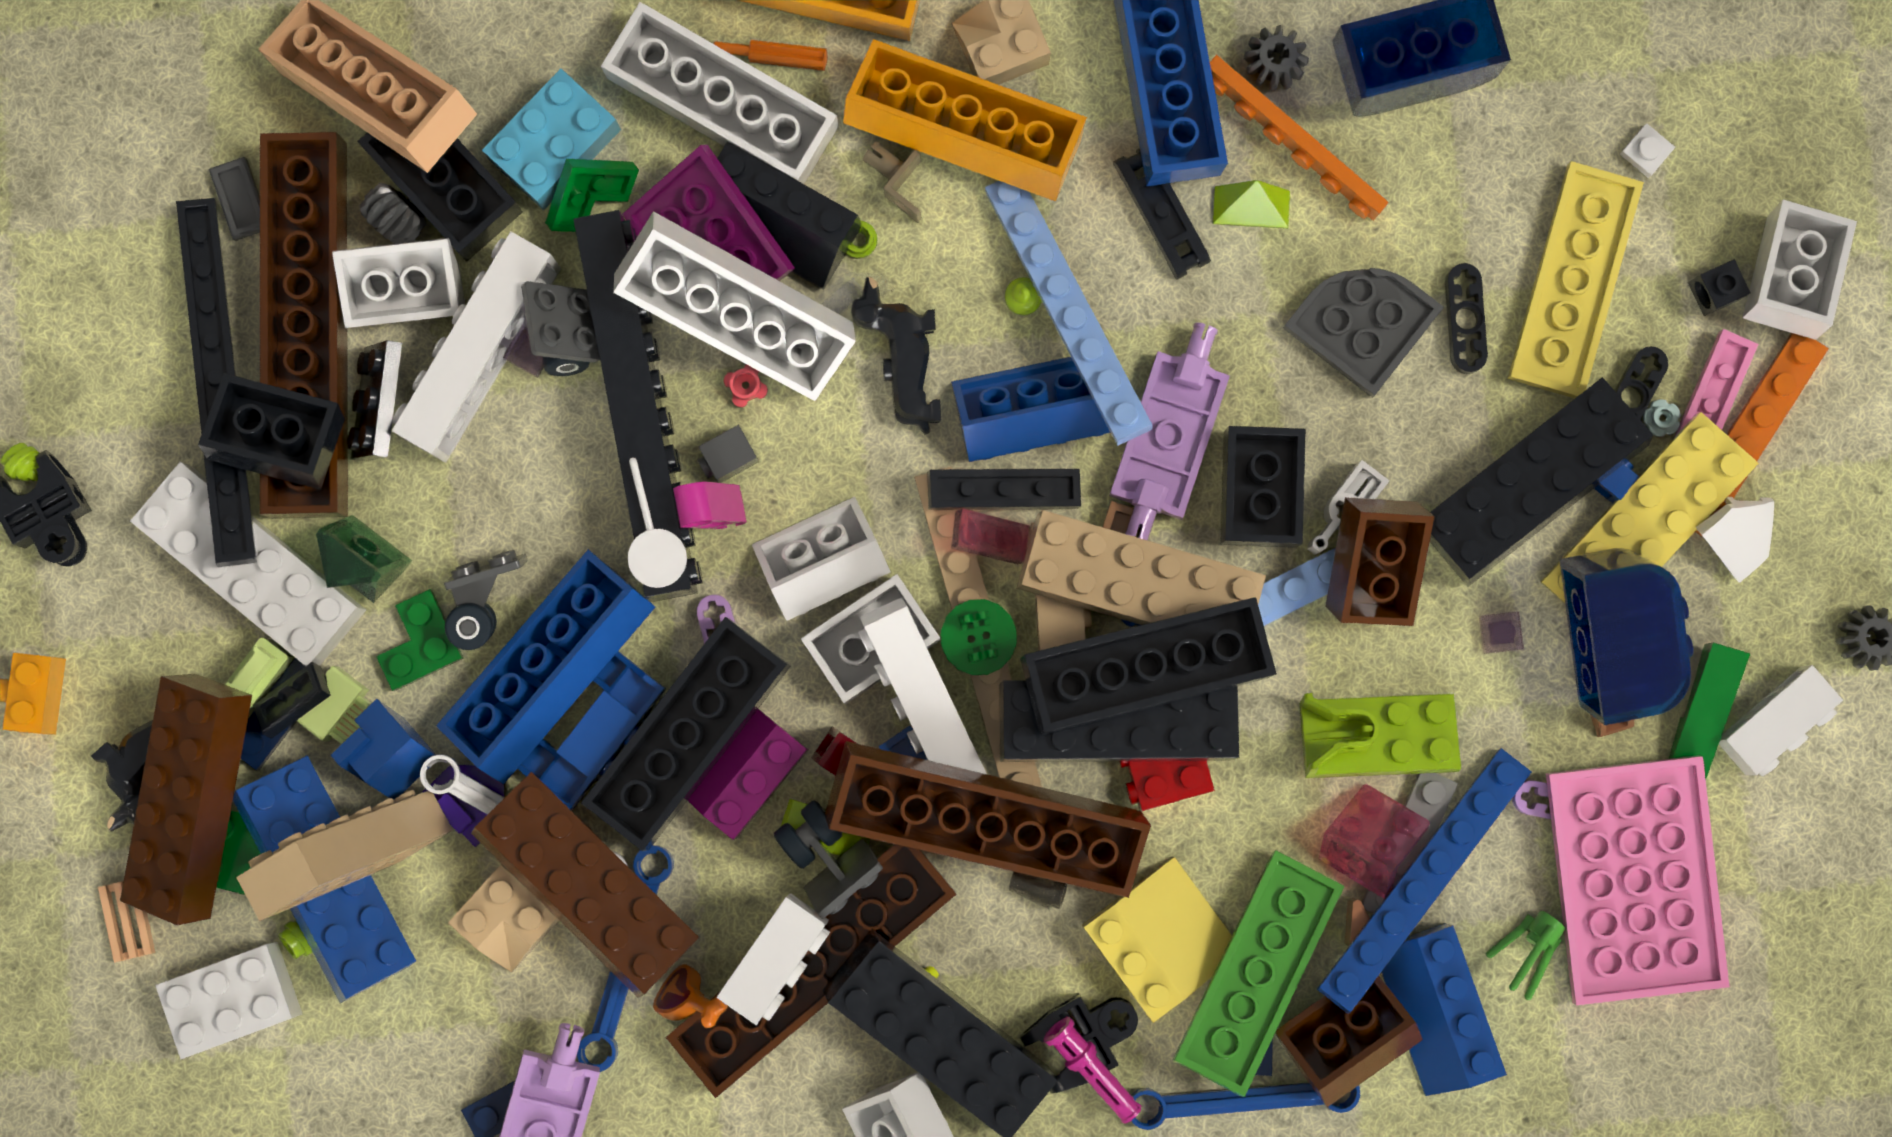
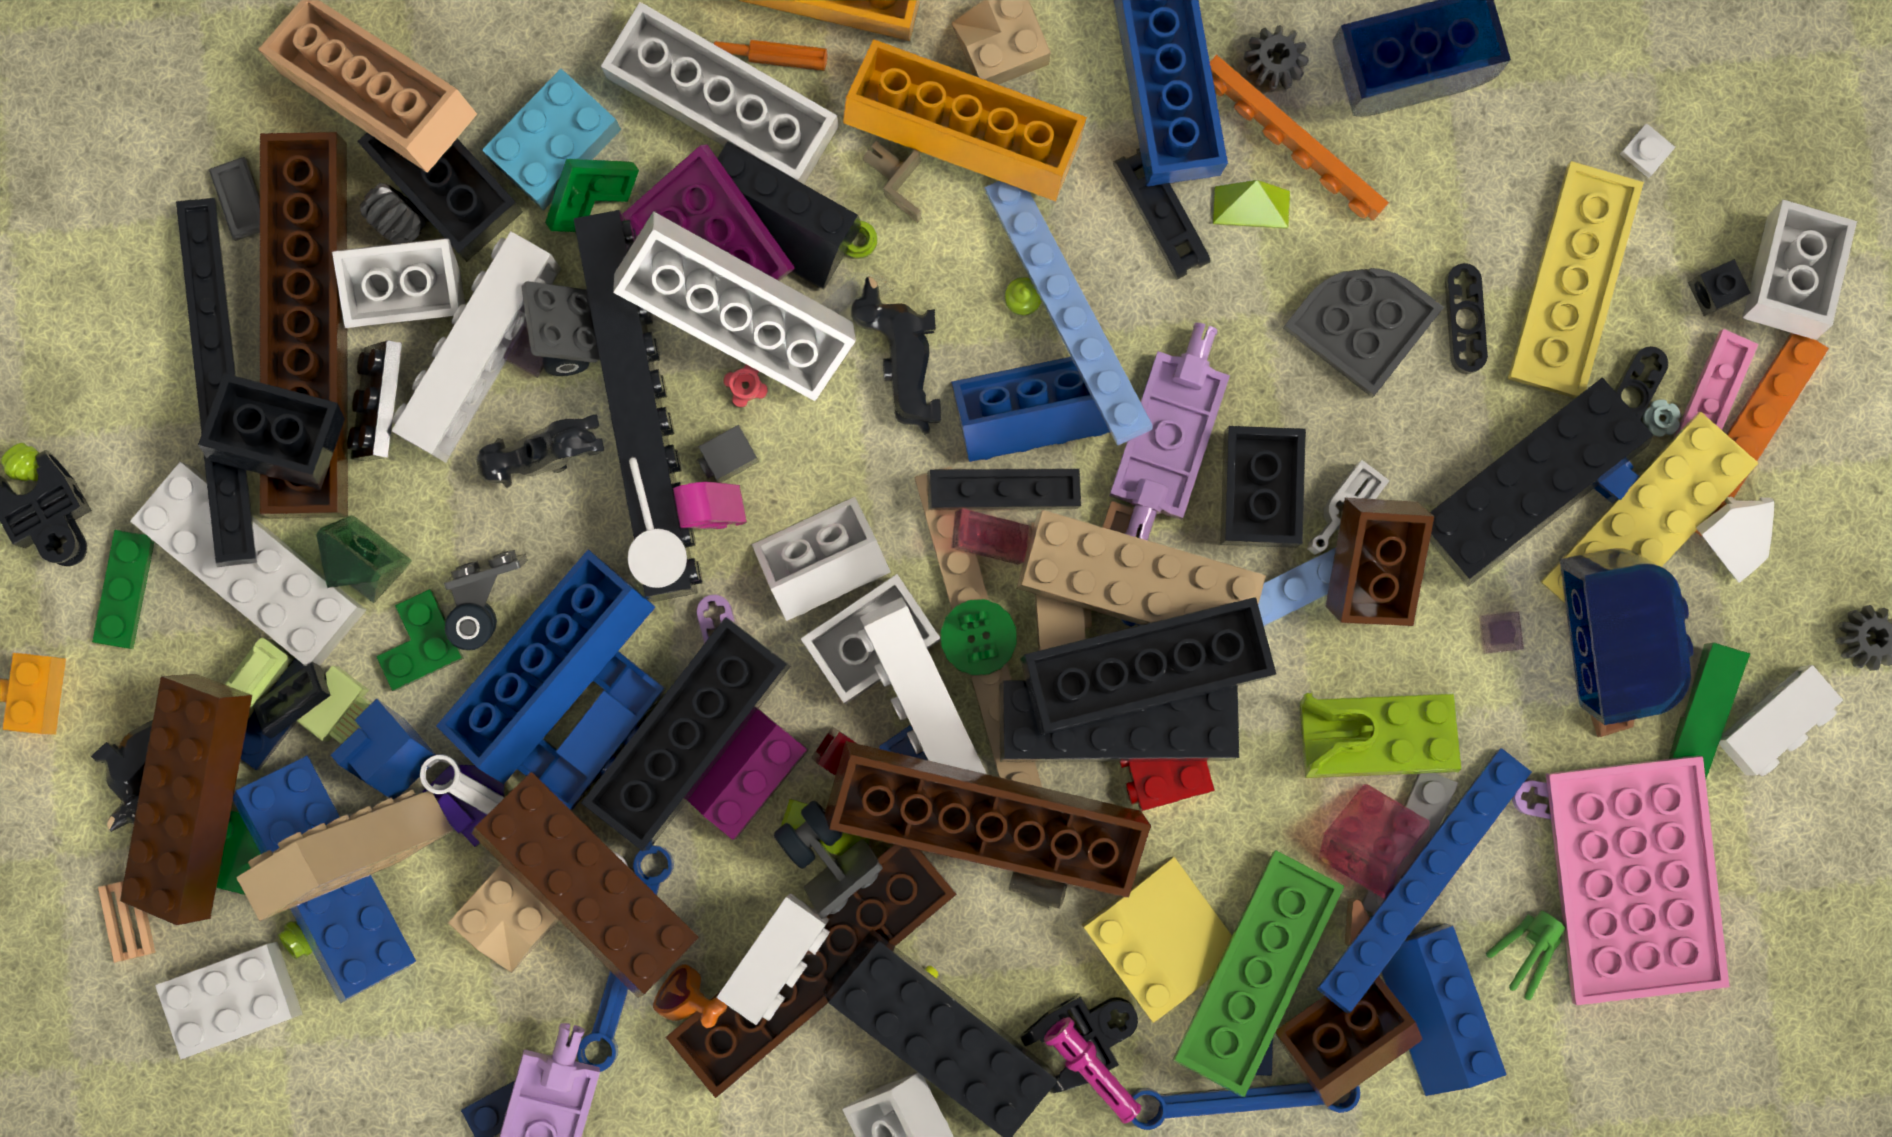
(123, 589): none -> green plate
(539, 452): none -> black animal

